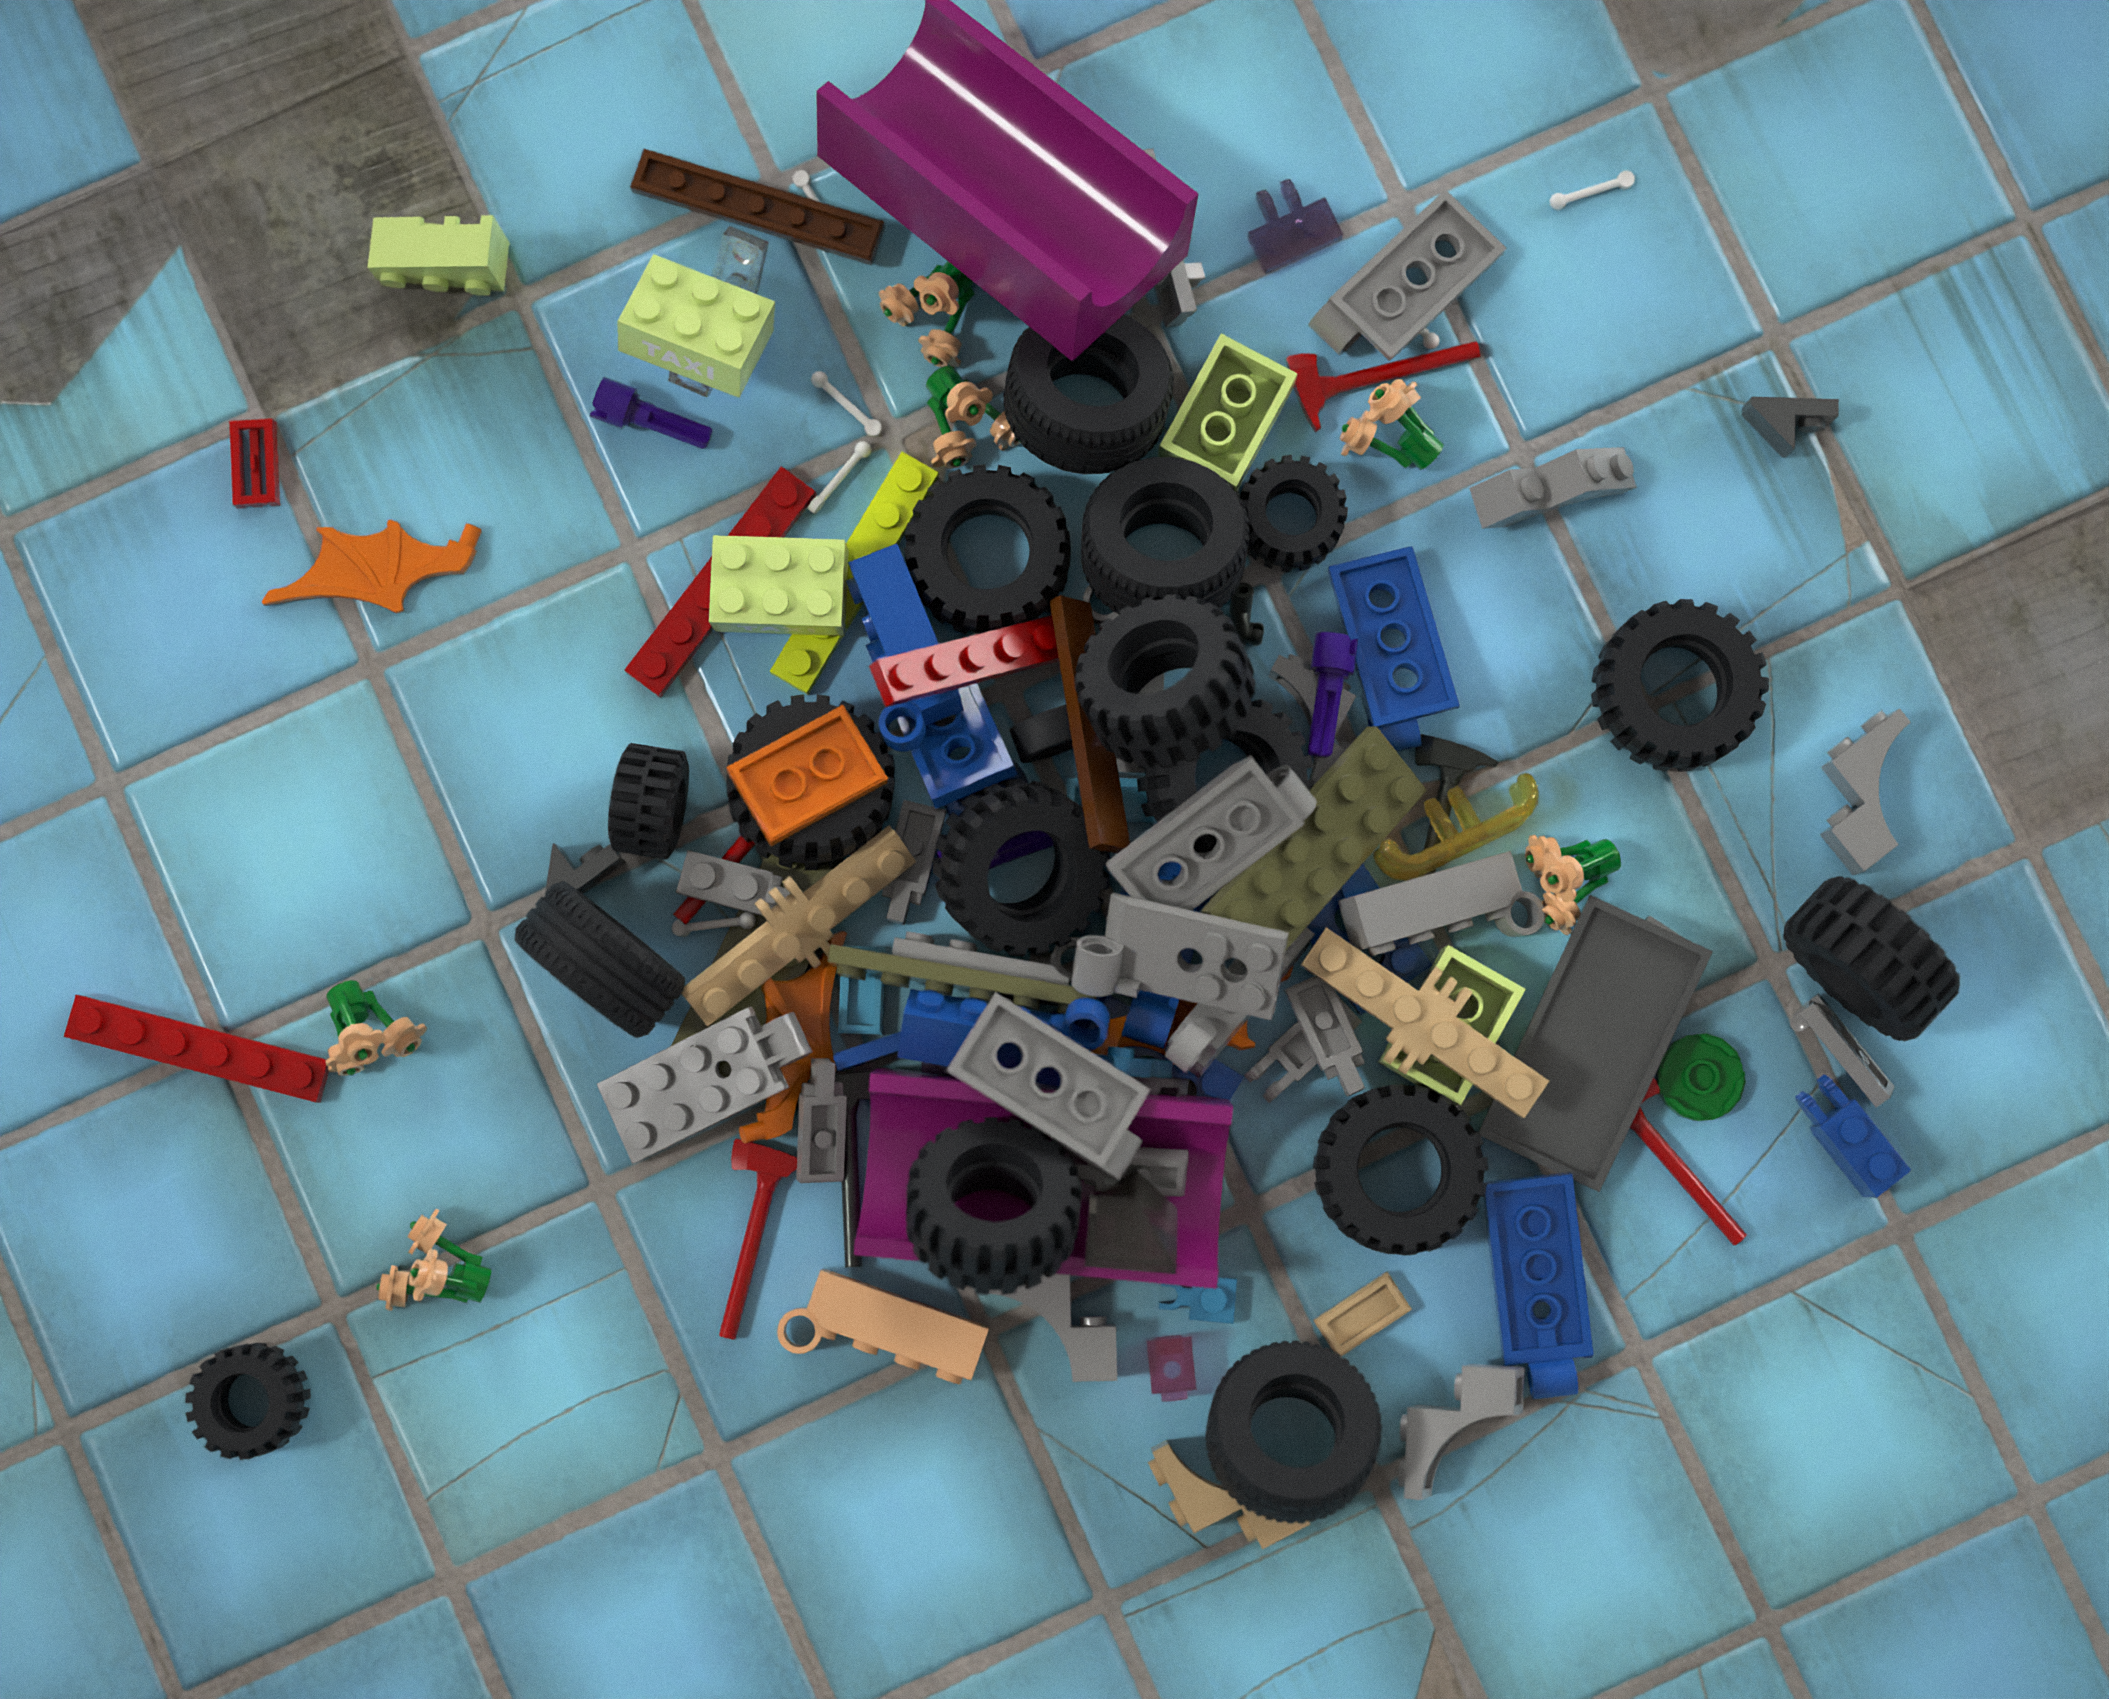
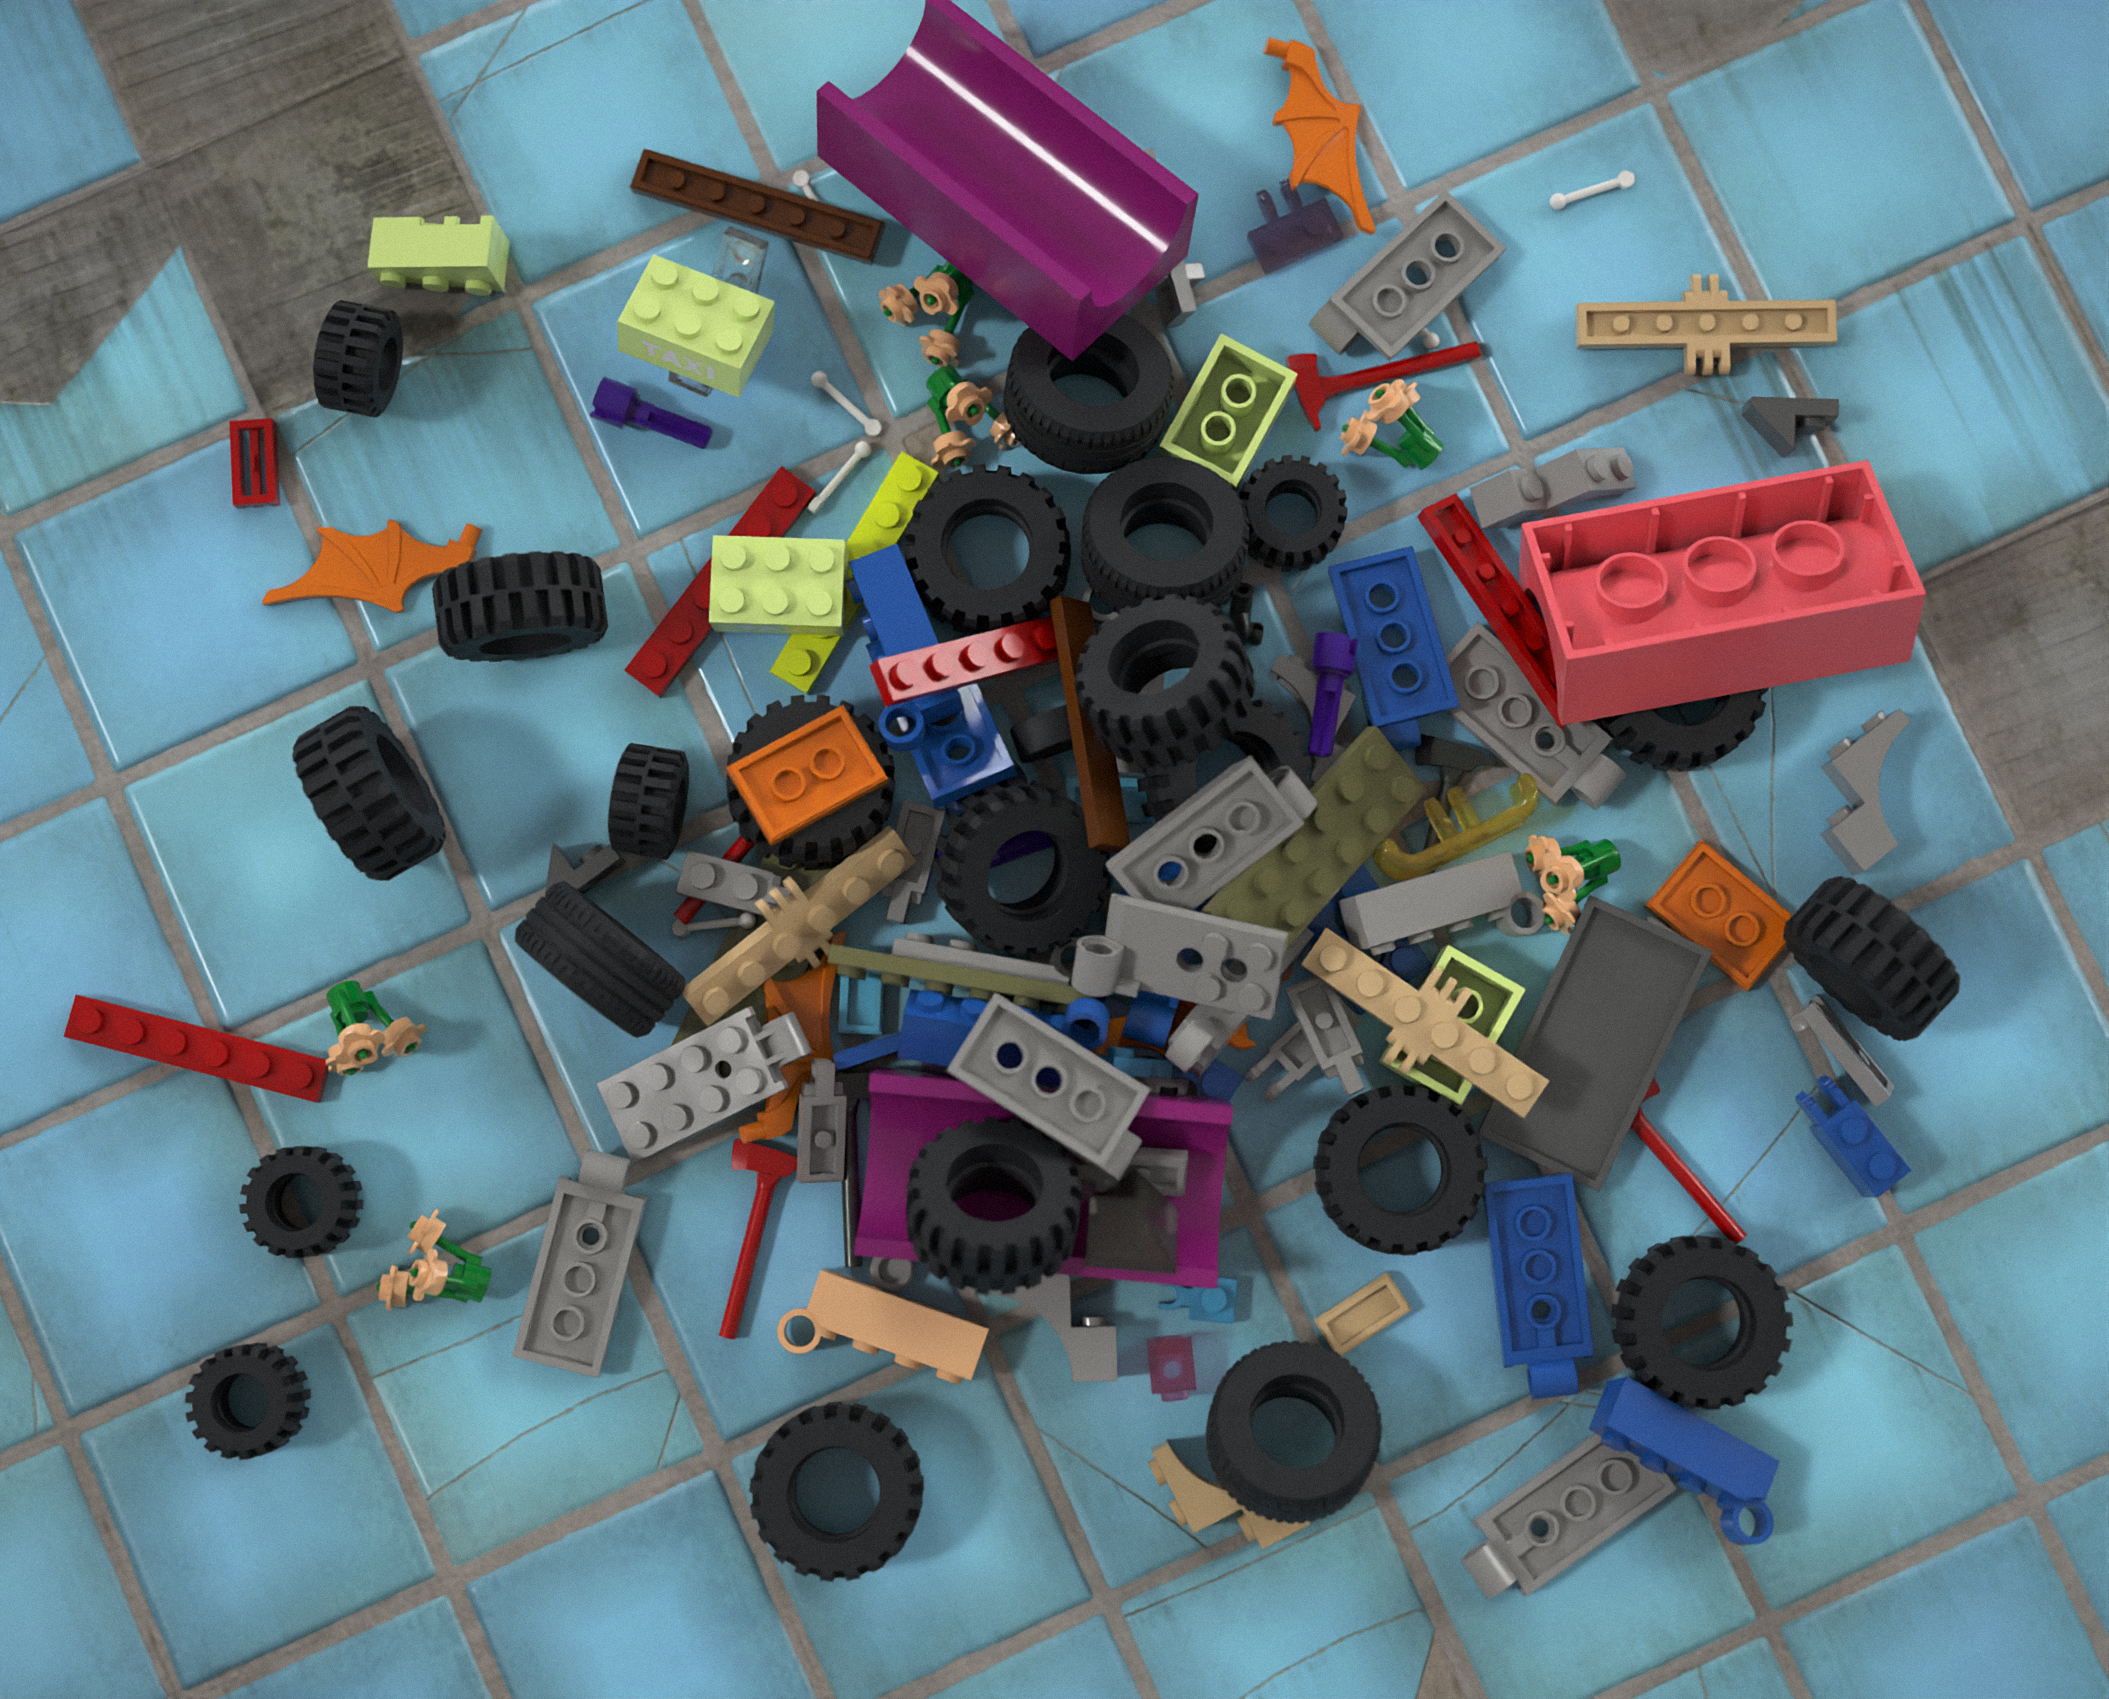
(265, 1202): none -> black tyre
(358, 358): none -> black tyre
(369, 793): none -> black tyre
(519, 606): none -> black tyre
(577, 1283): none -> light grey hinge
(775, 1494): none -> black tyre
(891, 1274): none -> light grey tile
(1319, 130): none -> orange animal
(1430, 1430): light grey arch -> none
(1494, 594): none -> red plate
(1509, 717): none -> light grey hinge
(1582, 1499): none -> light grey hinge
(1690, 1449): none -> blue hinge
(1700, 1077): green tile -> none
(1705, 325): none -> tan hinge
(1721, 591): none -> coral piece
(1723, 912): none -> orange tile
(1759, 1335): none -> black tyre

